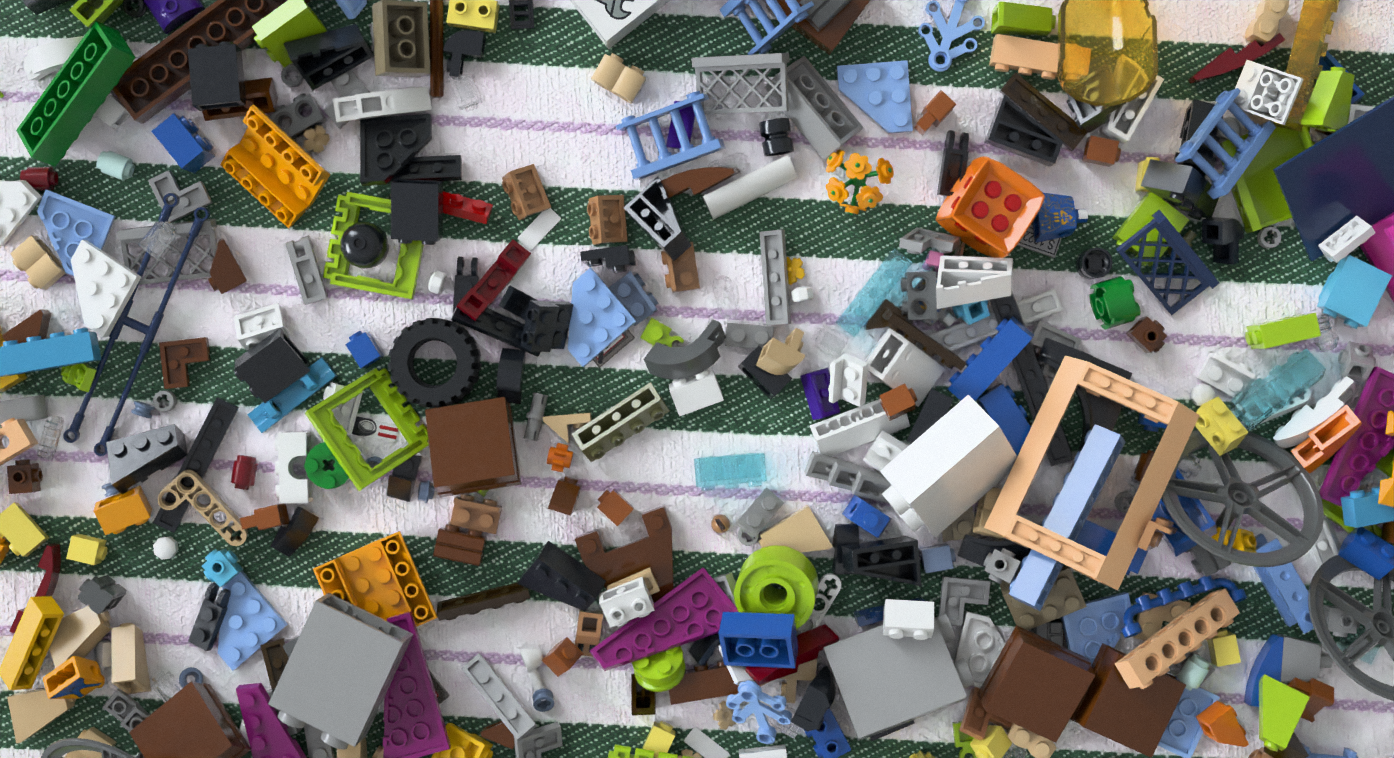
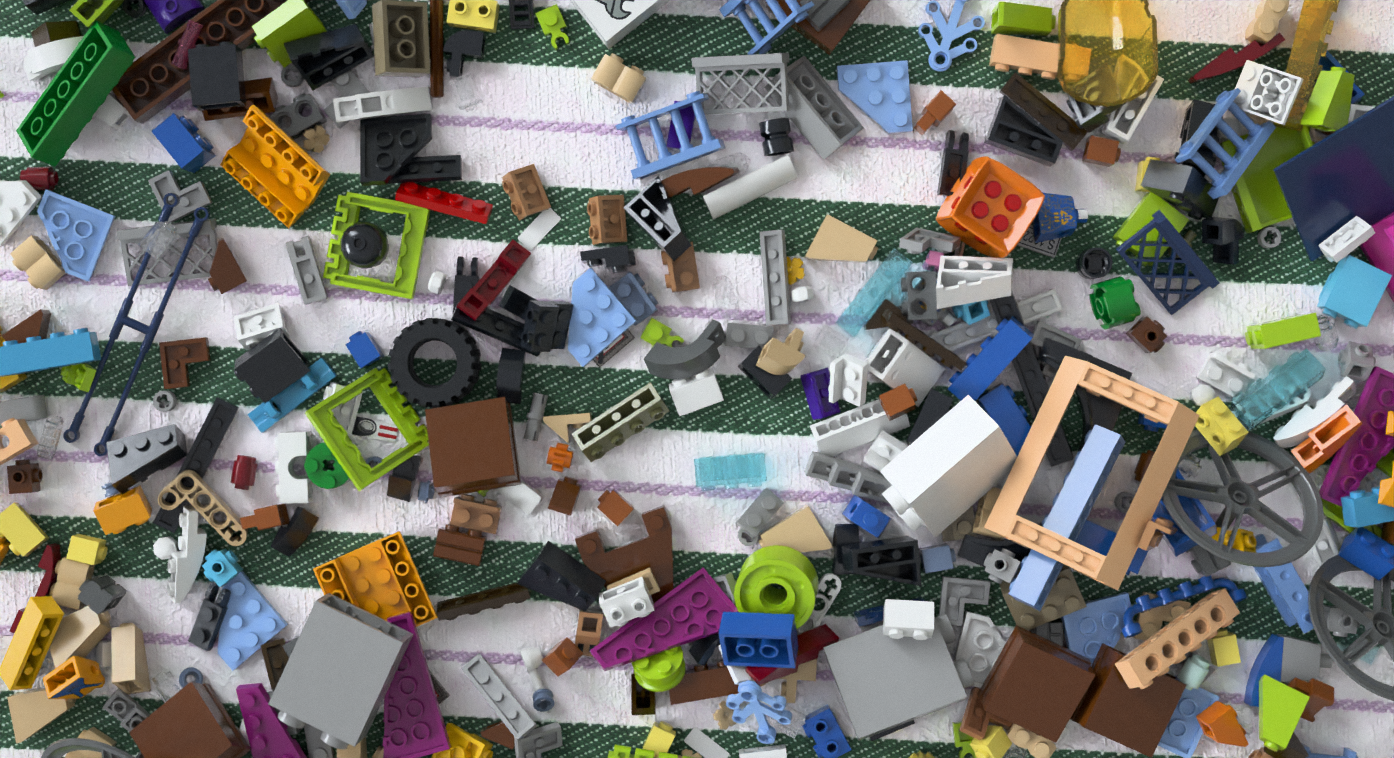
(55, 31): none -> dark brown slope
(69, 579): none -> tan brick
(102, 287): white plate -> none
(115, 165): light aqua brick -> none
(142, 409): sand blue bush -> none
(187, 42): none -> clear pink pin
(187, 562): none -> white slope
(417, 211): black brick -> none
(522, 496): none -> white slope
(552, 23): none -> lime plate
(725, 521): medium nougat hinge -> none
(816, 701): black slope -> none
(841, 243): none -> tan slope
(858, 171): light orange plant -> none

